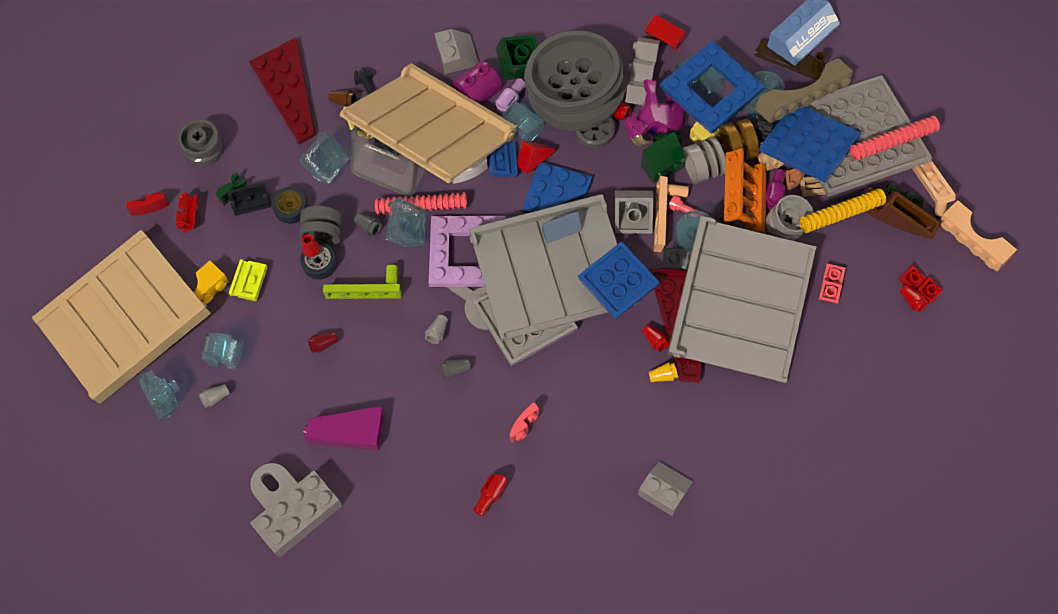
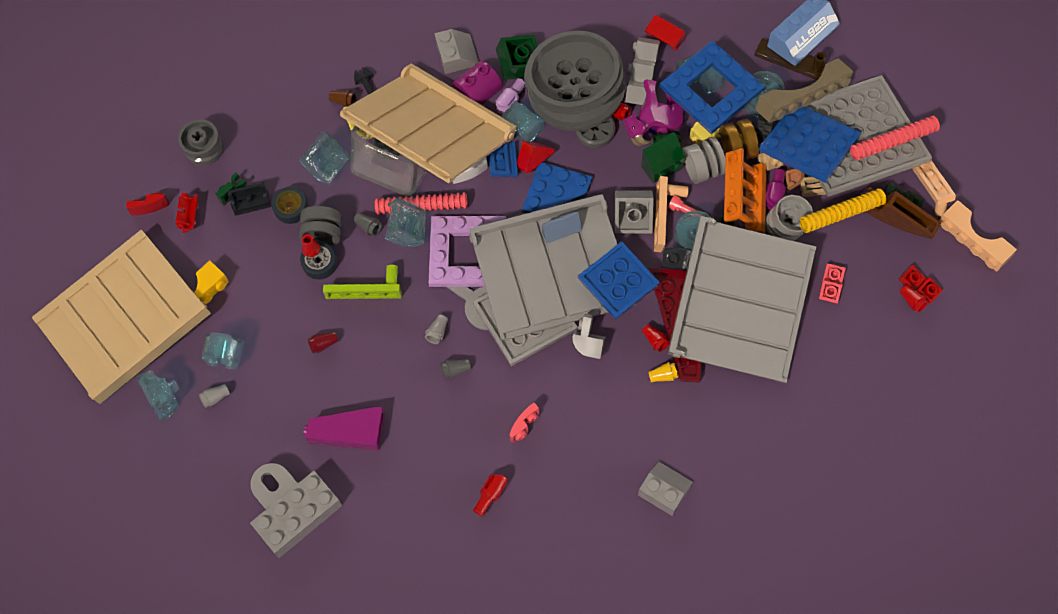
(248, 280): neon yellow plate -> none
(284, 82): dark red wing -> none
(587, 343): none -> brick

